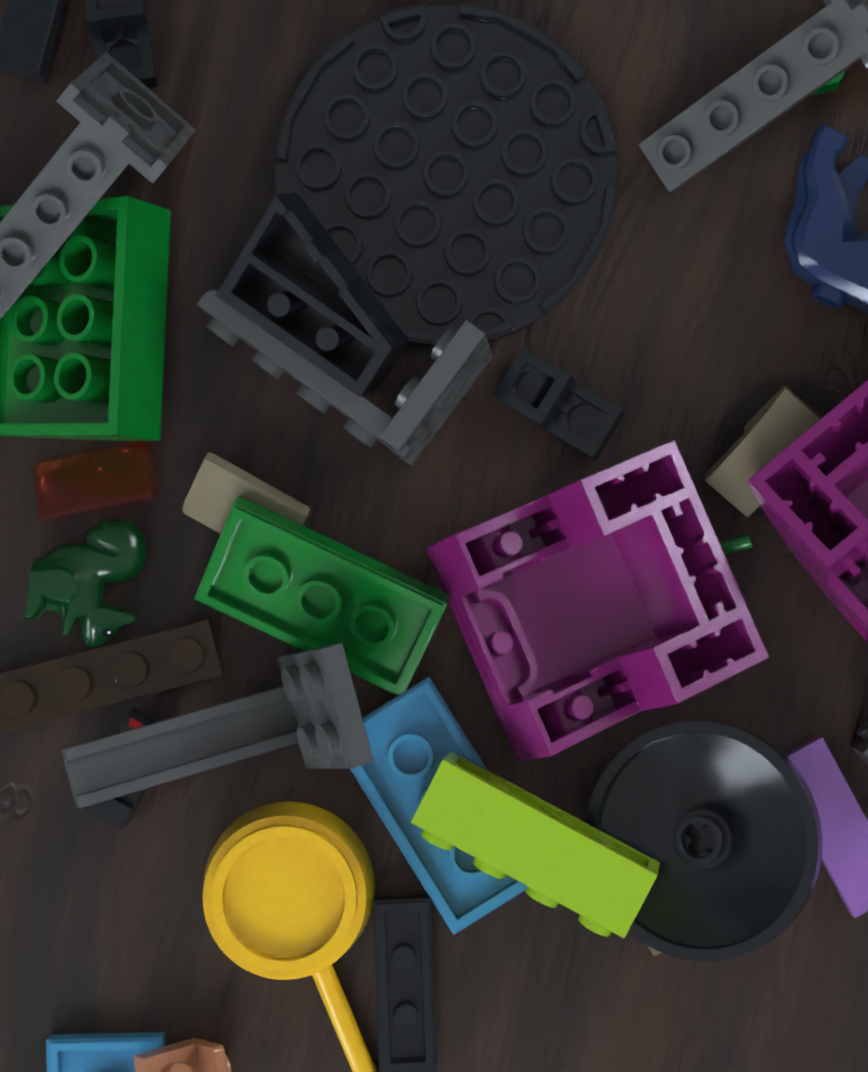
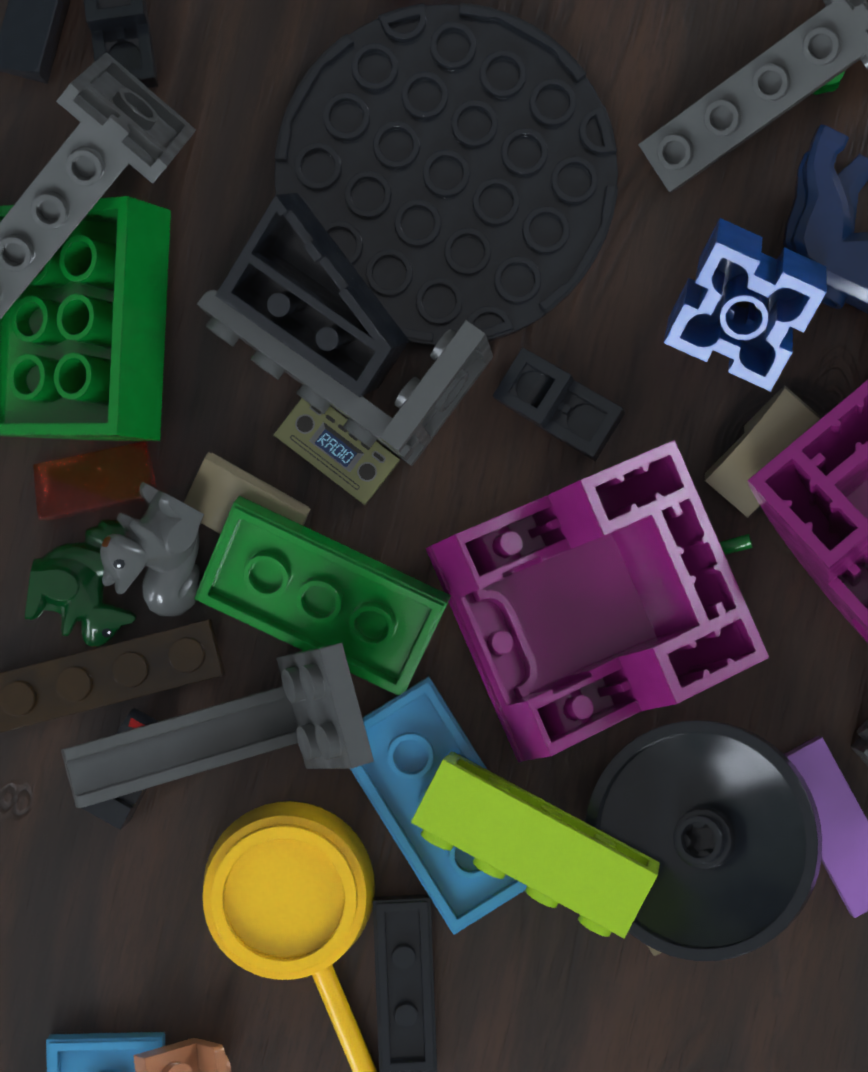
(166, 544): none -> dark grey animal
(335, 451): none -> olive tile
(779, 294): none -> blue brick

